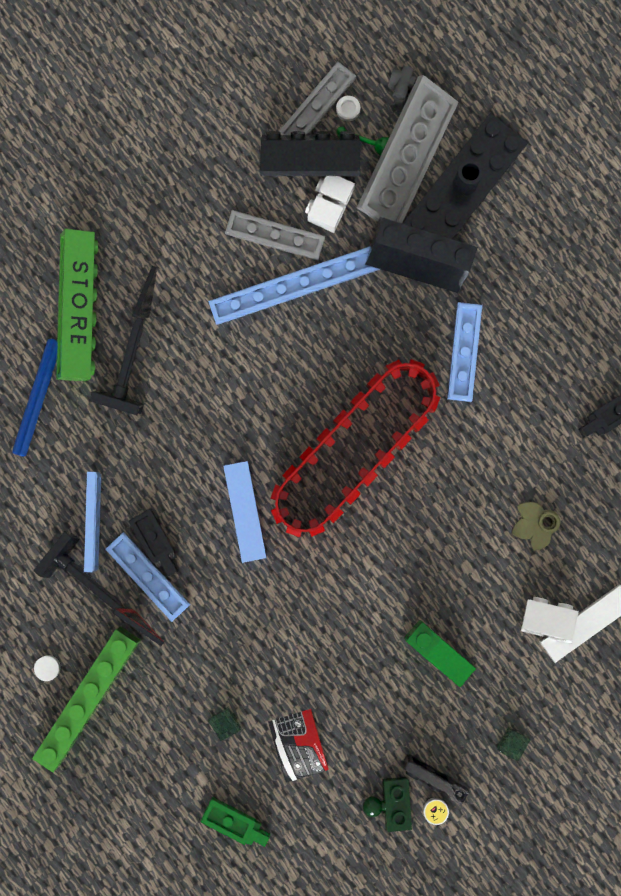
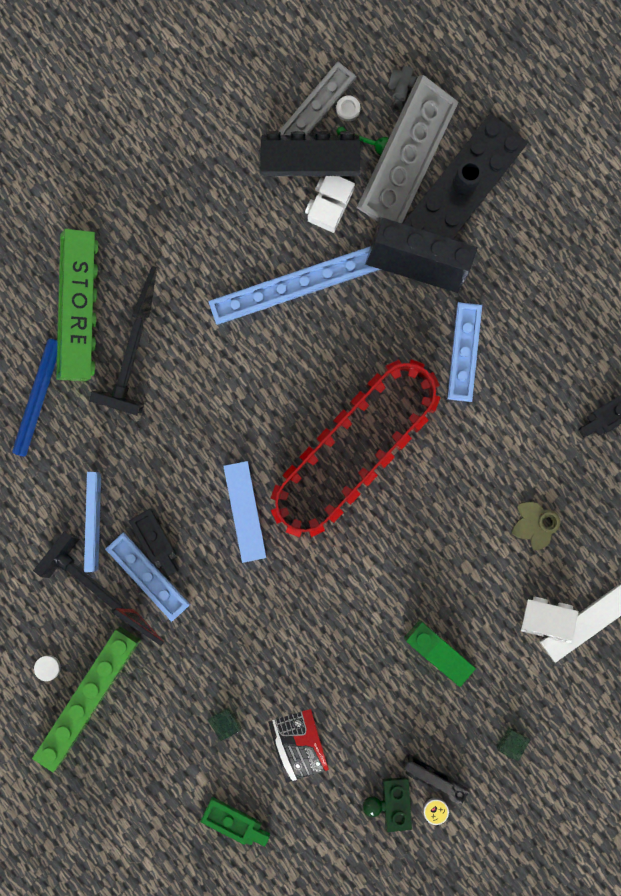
(275, 235): light grey tile -> none

